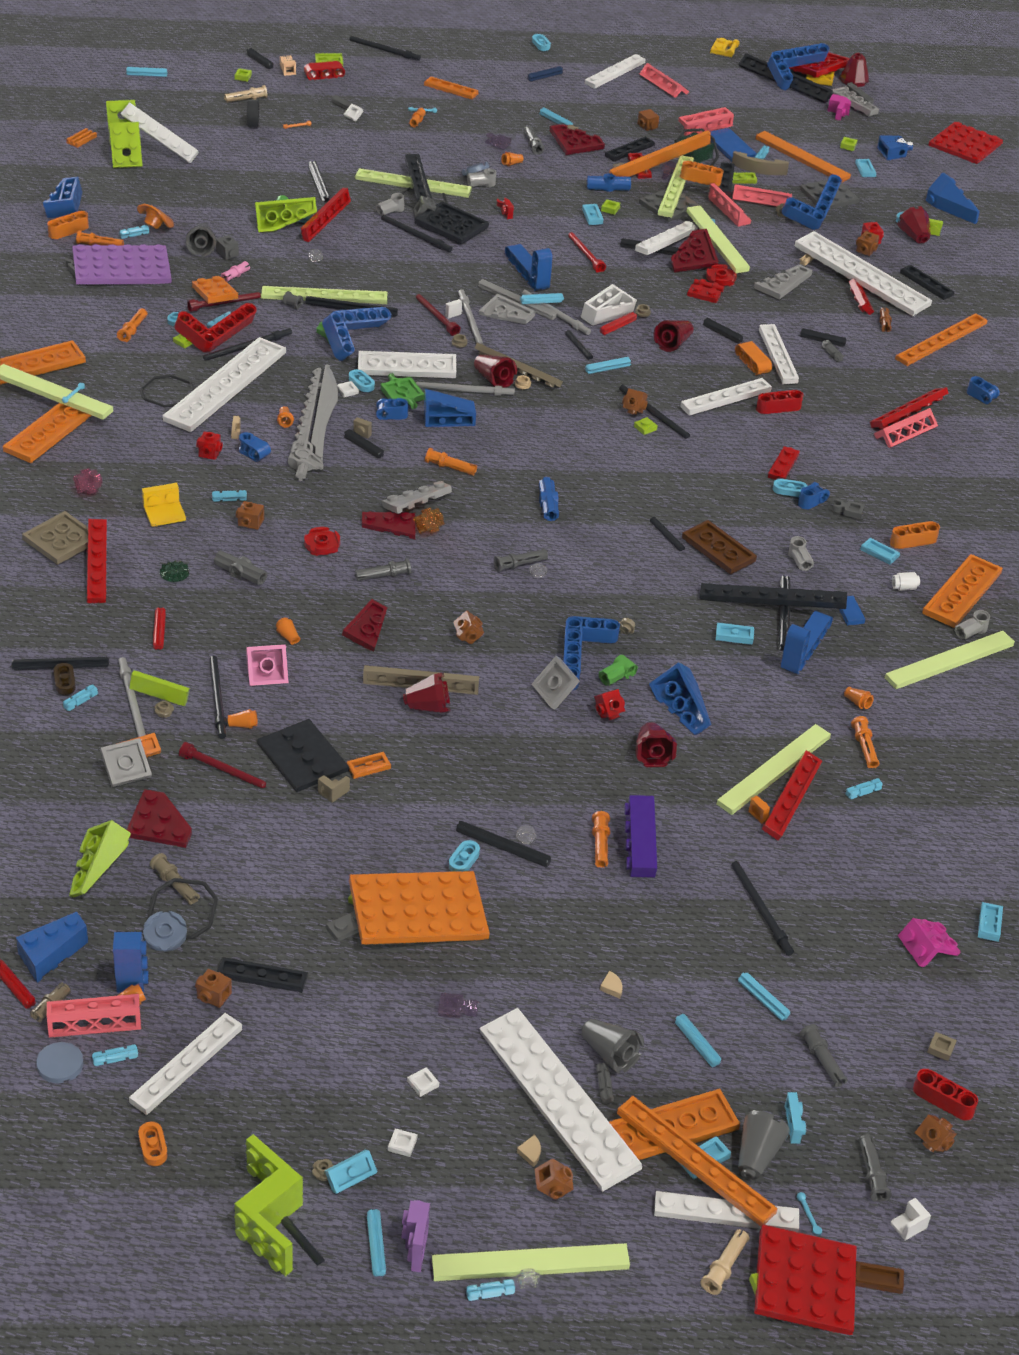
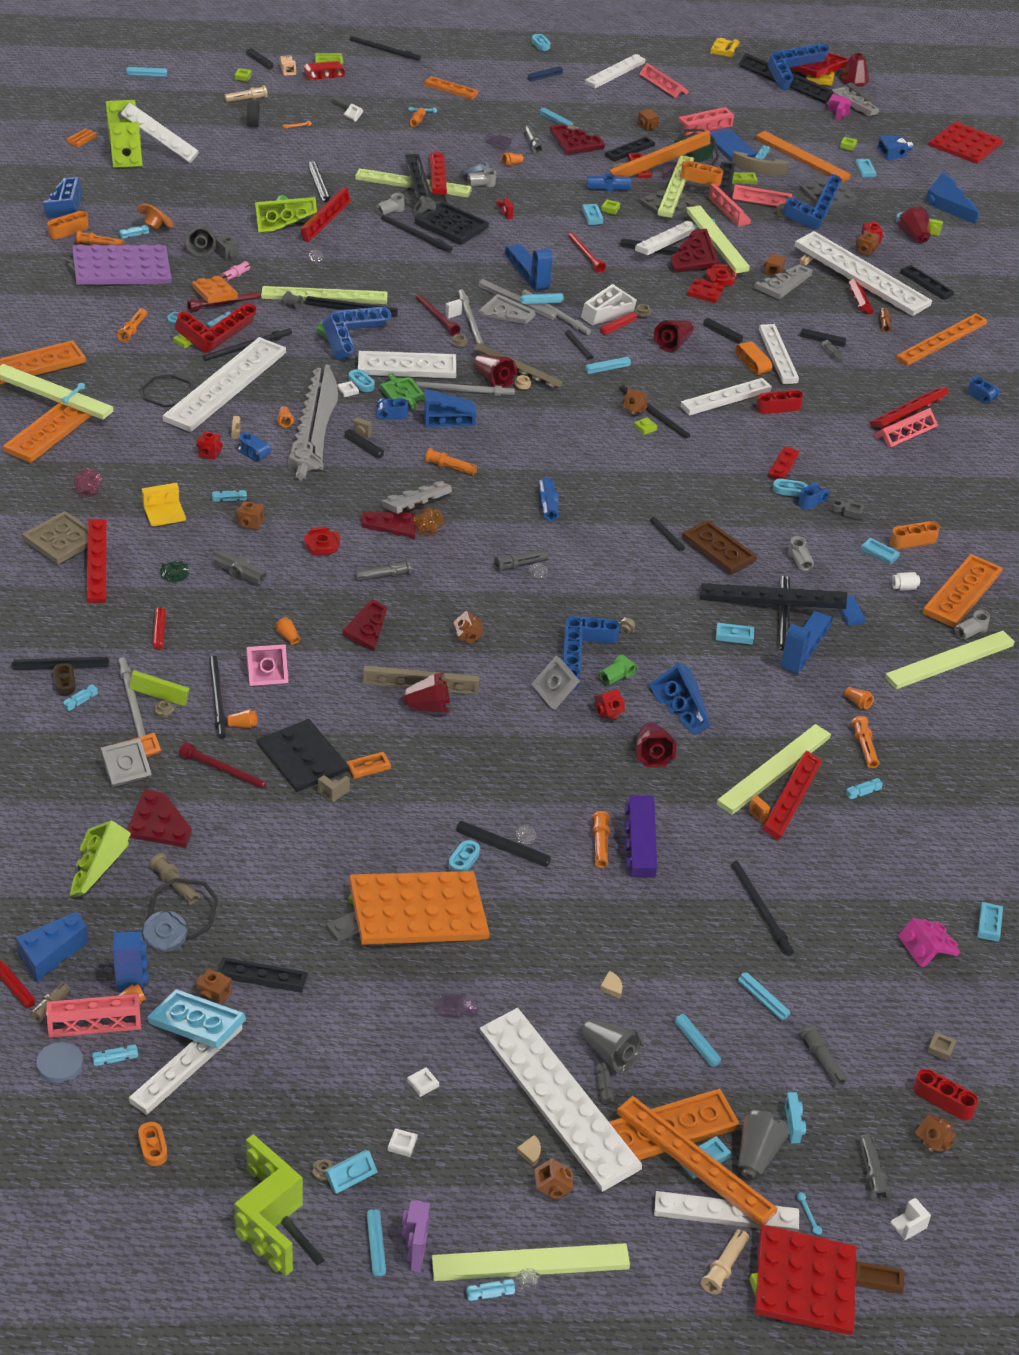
(196, 1018): none -> medium azure plate
(438, 173): none -> red plate
(774, 265): none -> dark orange brick

